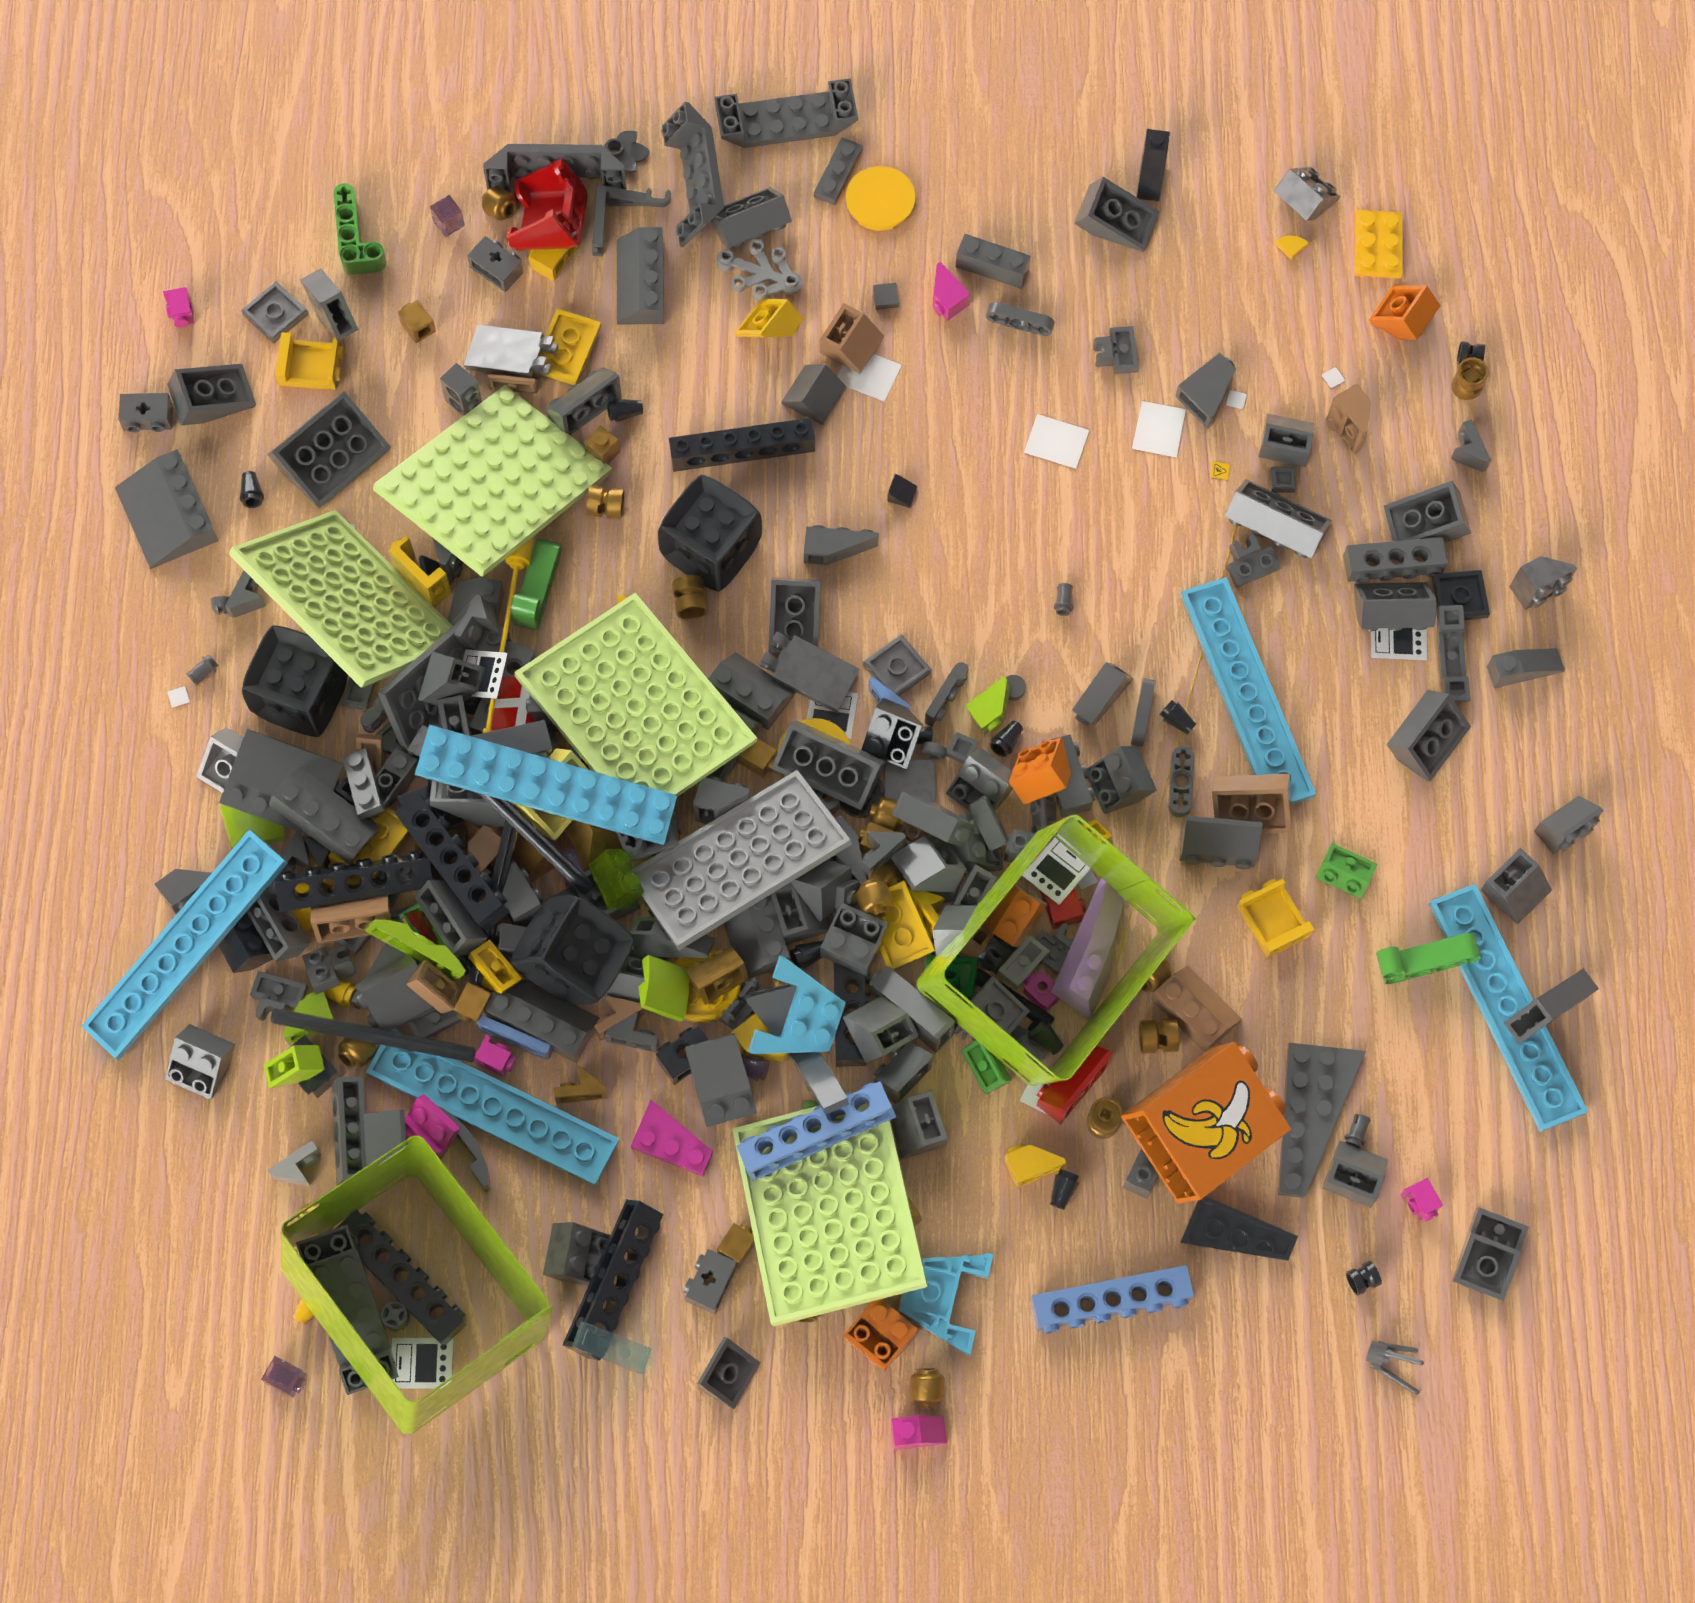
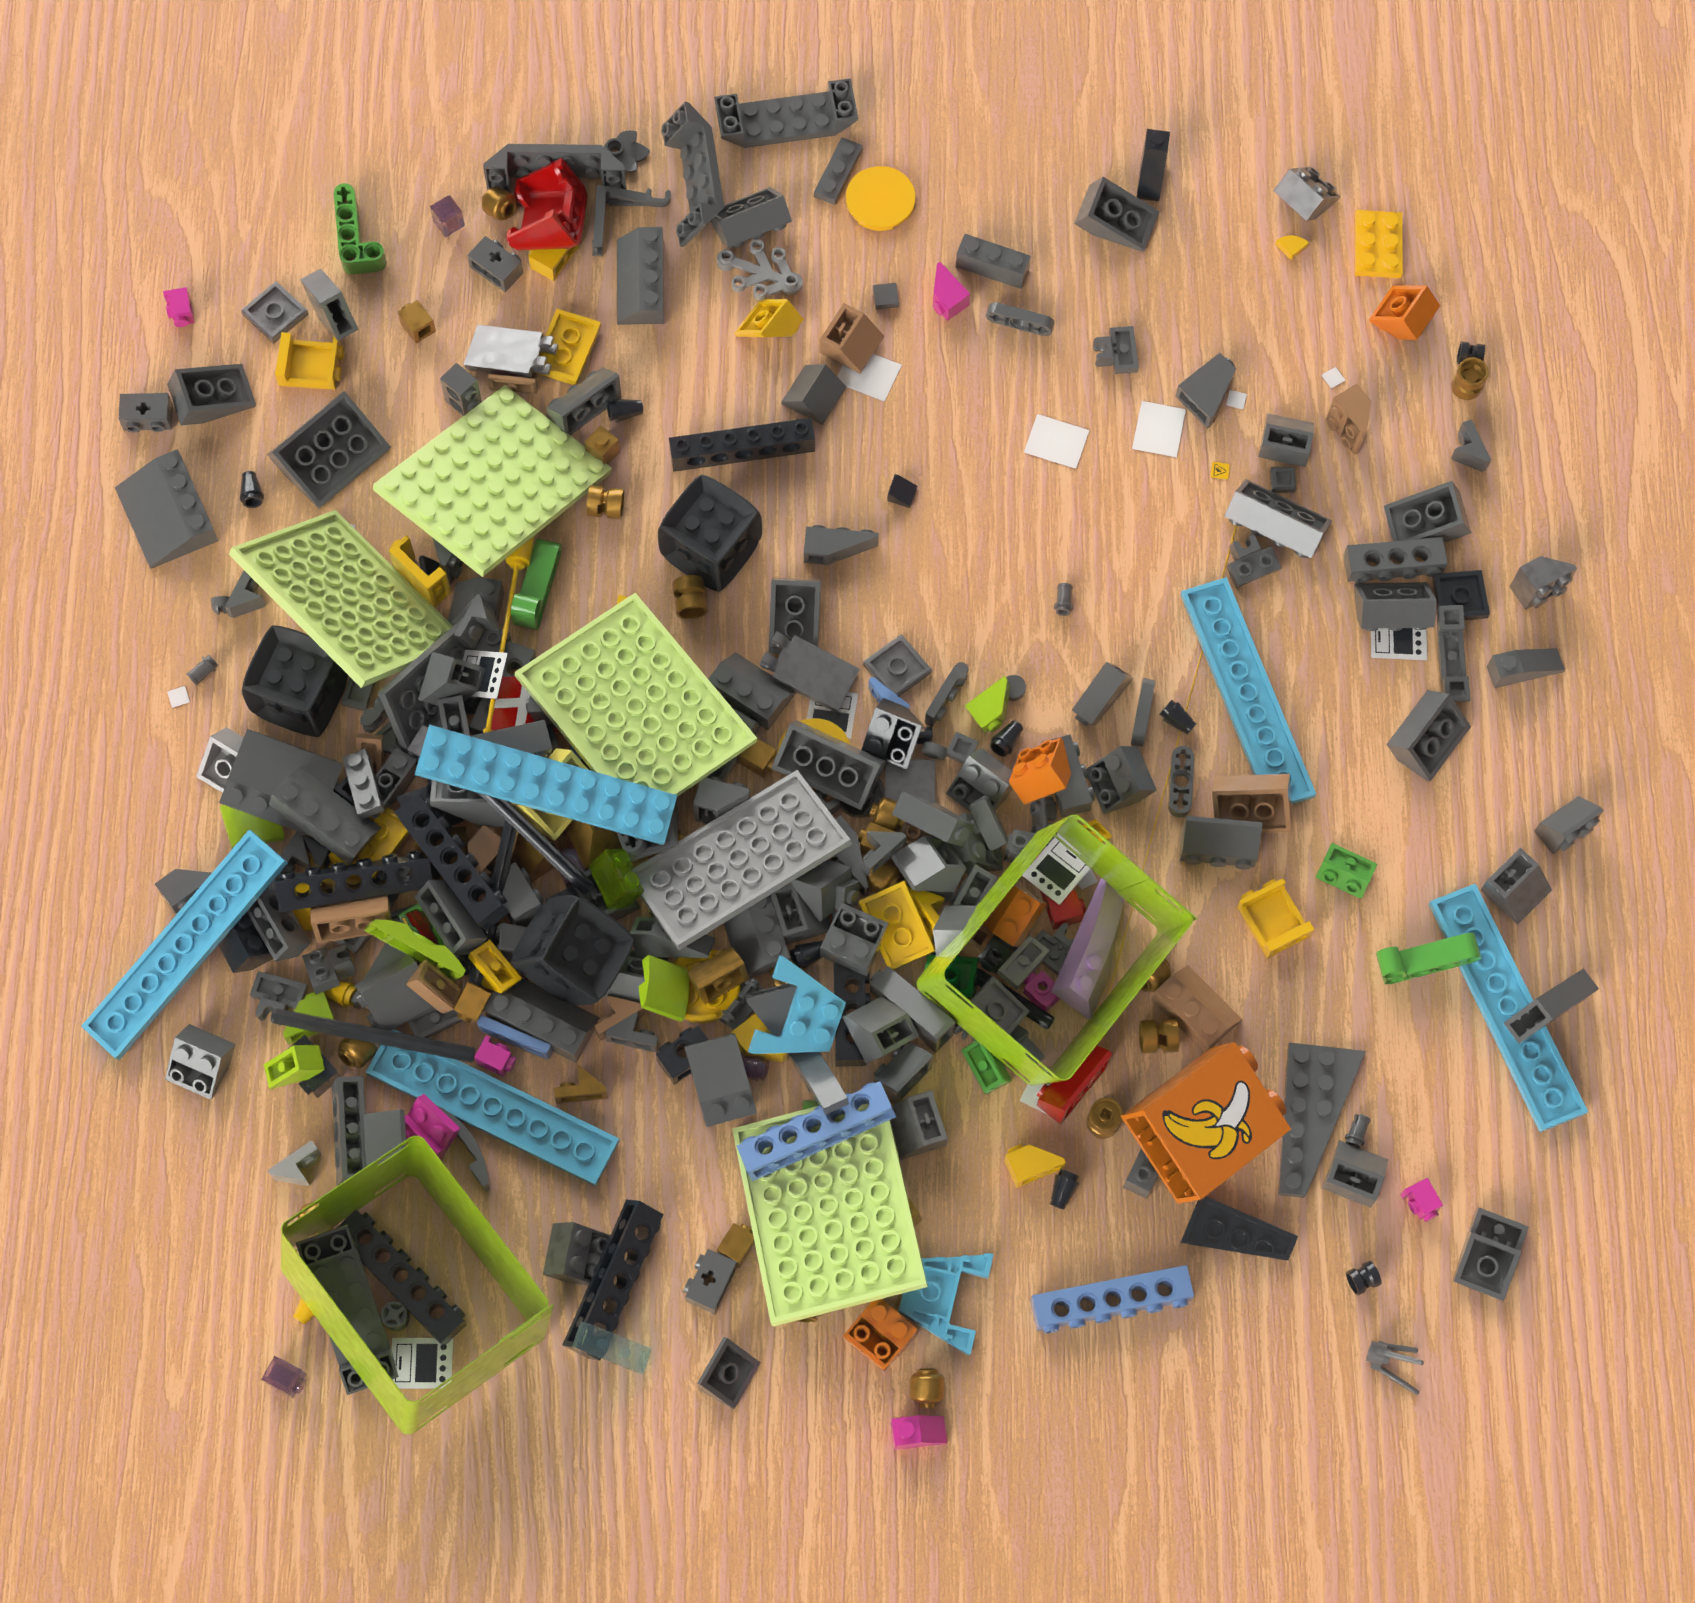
(670, 1142): dark pink wing -> none
(874, 898): pearl gold head -> none
(1044, 1035): black cone -> none

